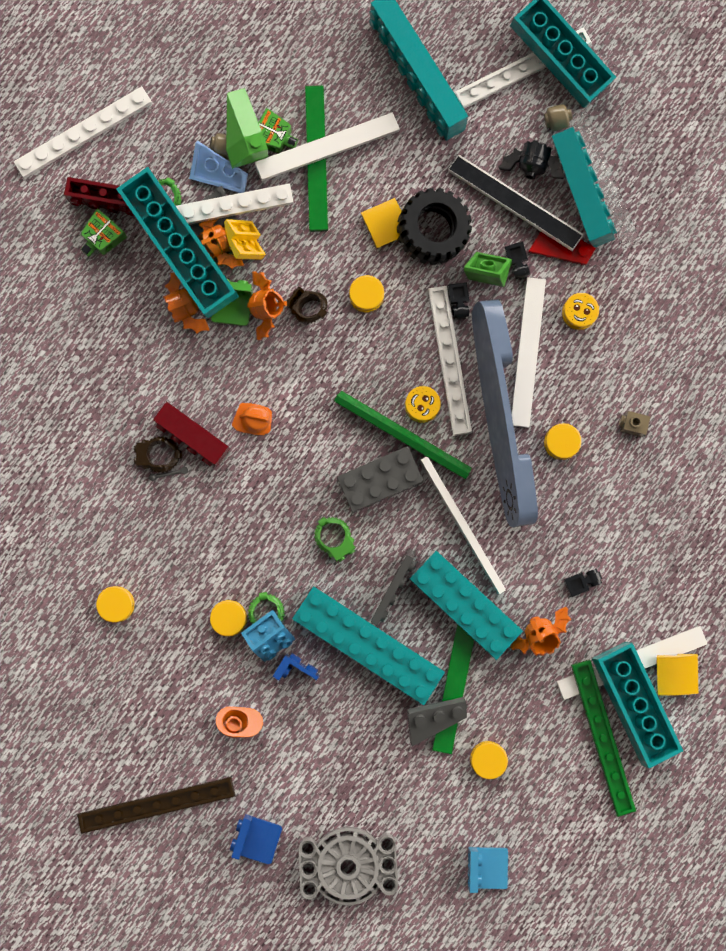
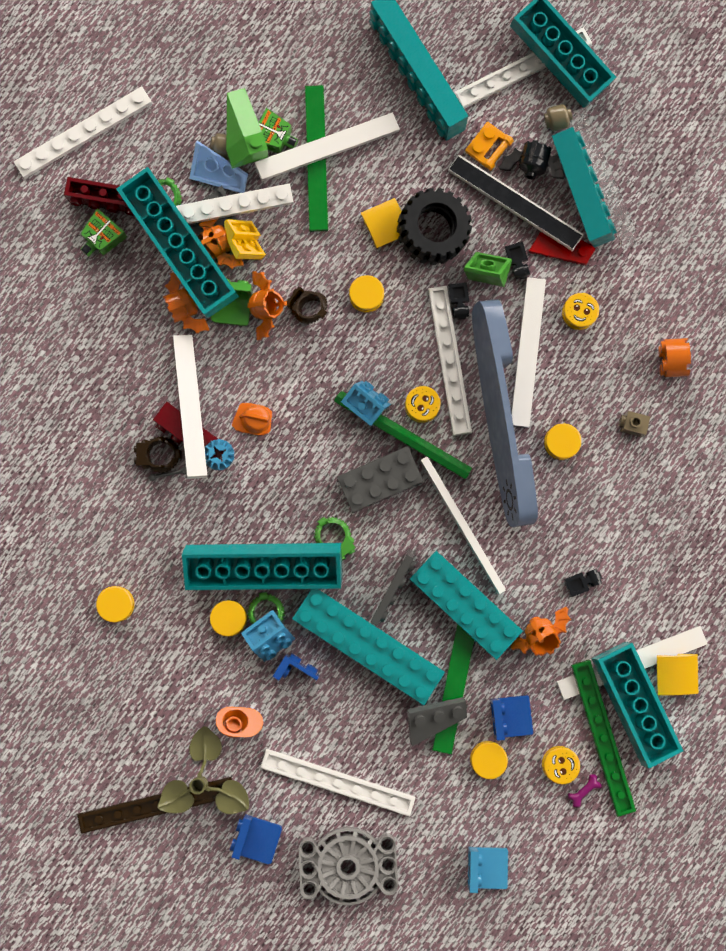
(176, 795): none -> olive plant
(189, 407): none -> white tile
(227, 456): none -> dark azure gear
(262, 566): none -> teal brick
(338, 782): none -> white tile
(366, 402): none -> dark azure bracket
(484, 141): none -> light orange plate
(511, 717): none -> blue bracket
(560, 765): none -> yellow head
(591, 784): none -> magenta piece
(675, 356): none -> orange brick

